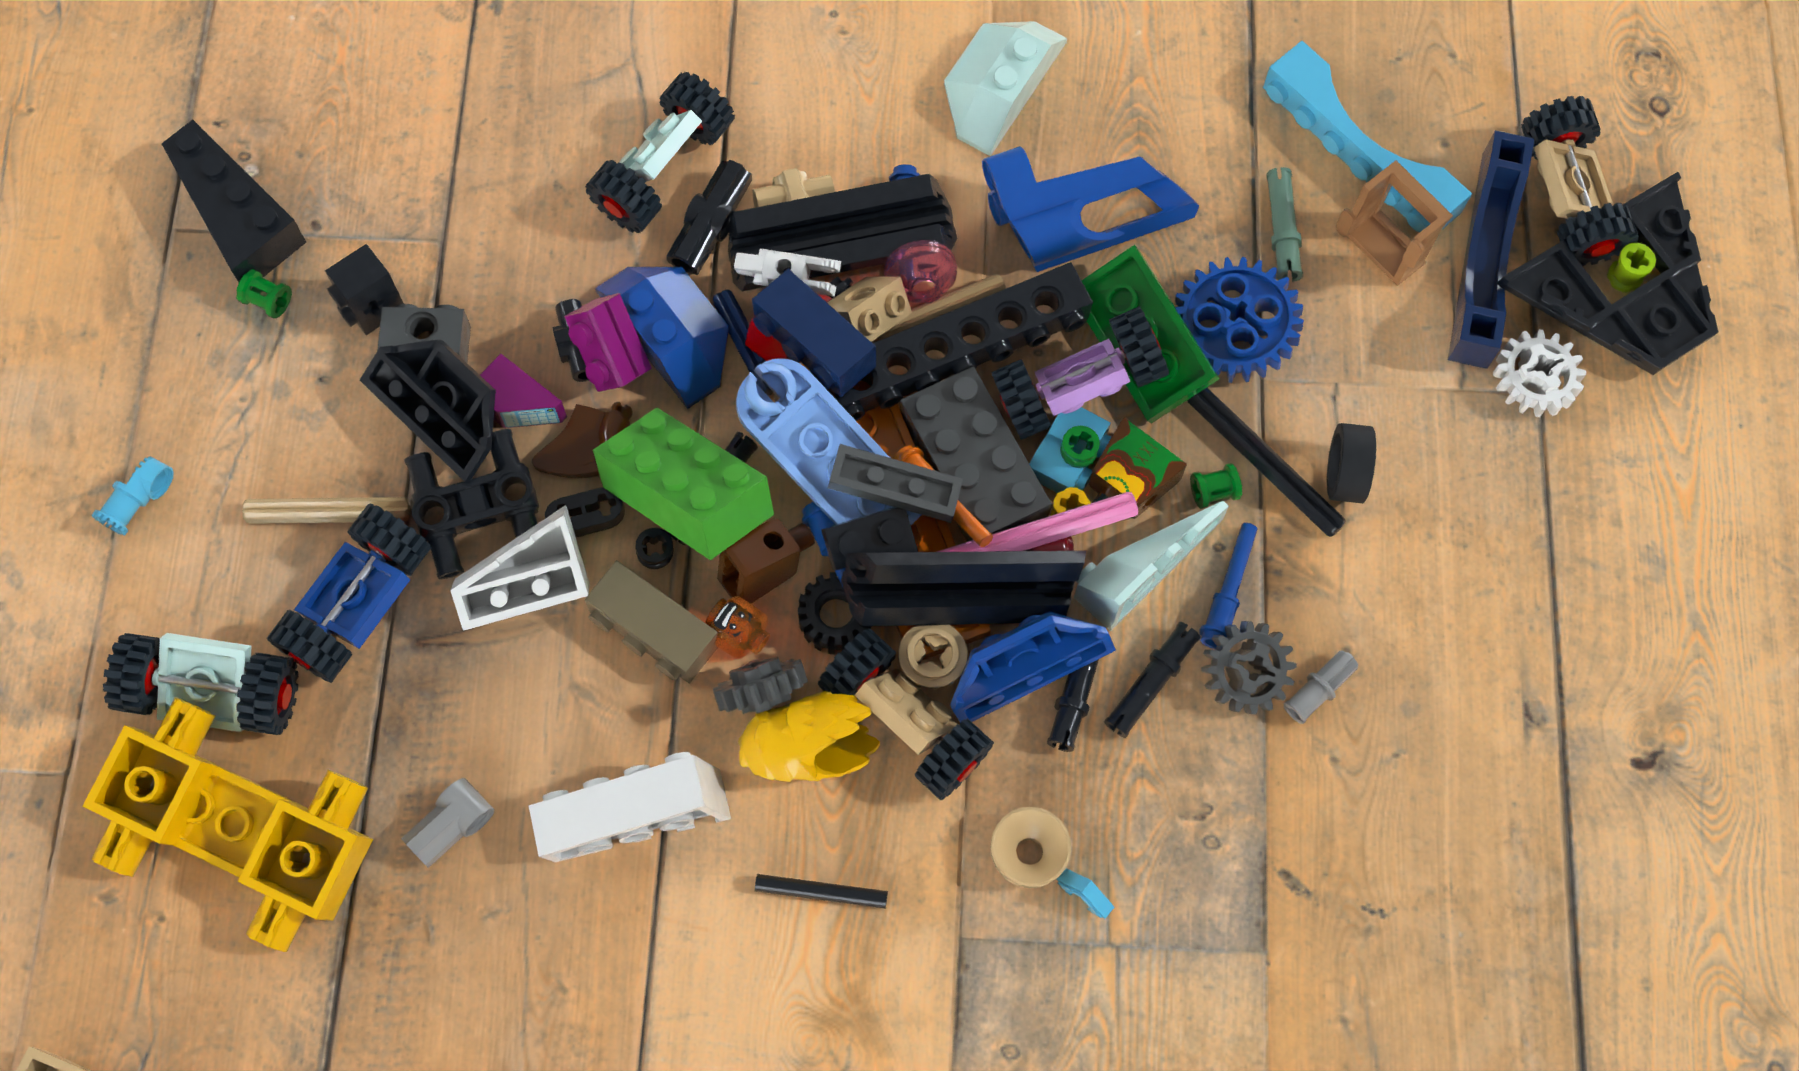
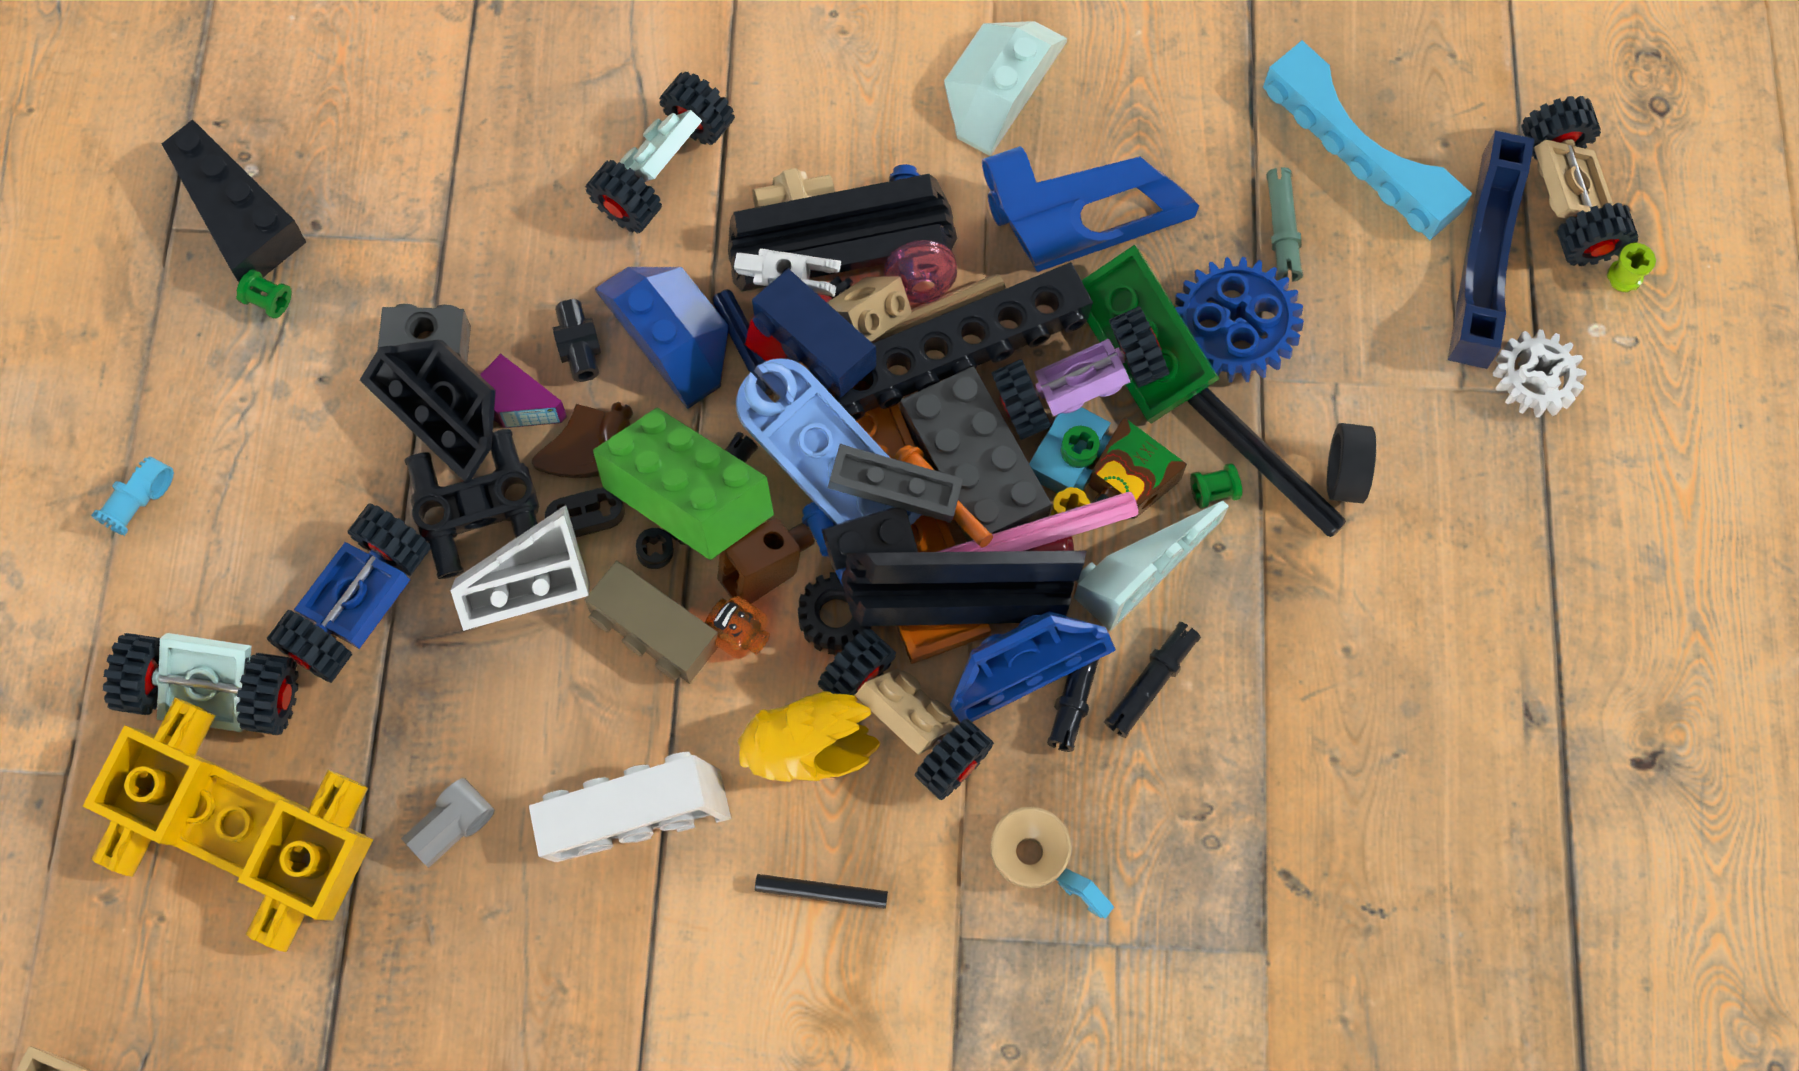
(319, 509): tan axle -> none
(362, 289): black brick -> none
(607, 342): magenta brick -> none
(709, 217): black piece -> none
(760, 685): dark grey gear -> none
(937, 637): tan gear -> none
(1225, 602): blue pin -> none
(1256, 652): dark grey gear -> none
(1321, 686): light grey axle -> none
(1381, 238): medium nougat piece -> none
(1650, 323): black wing -> none

